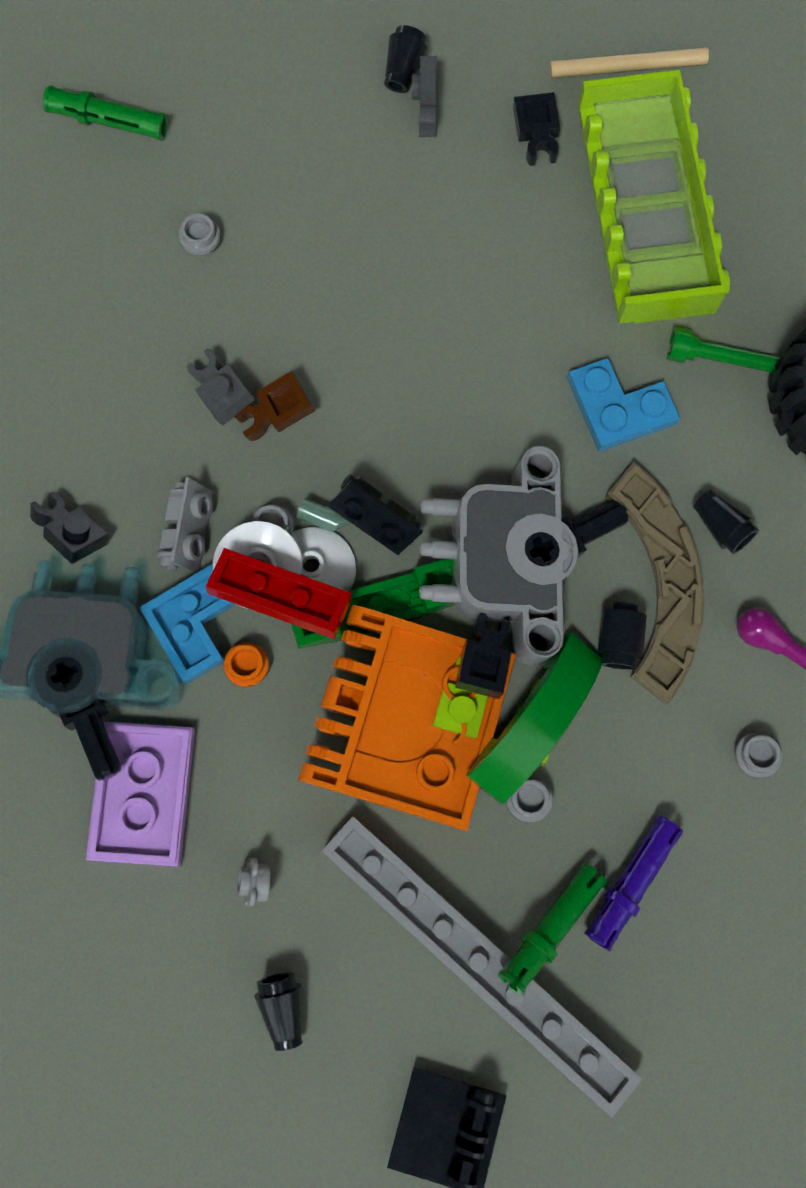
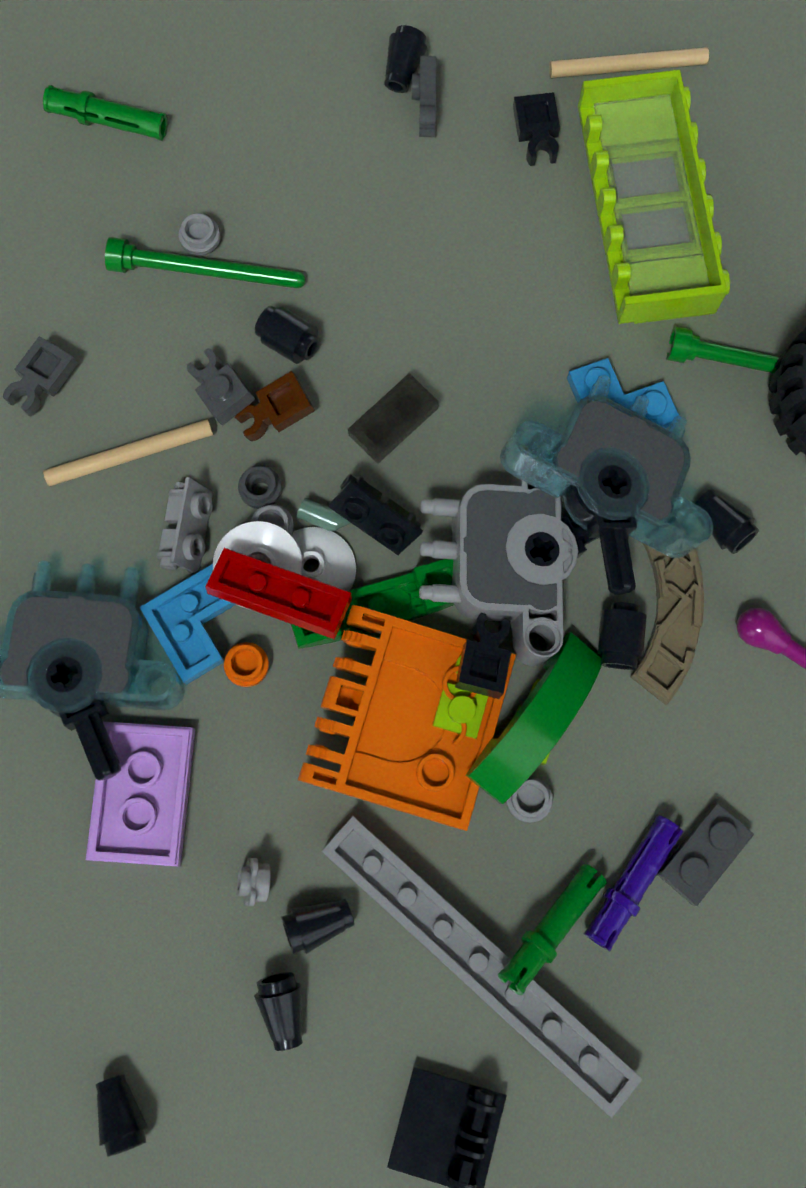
(41, 369): none -> dark grey plate
(70, 533): black plate -> none
(118, 1116): none -> black cone
(124, 256): none -> green piece
(127, 452): none -> tan bar
(257, 475): none -> dark grey plate
(287, 334): none -> black brick
(316, 924): none -> black cone
(393, 418): none -> clear smoke plate
(615, 478): none -> piece
(705, 854): none -> dark grey plate
(758, 755): light grey plate -> none

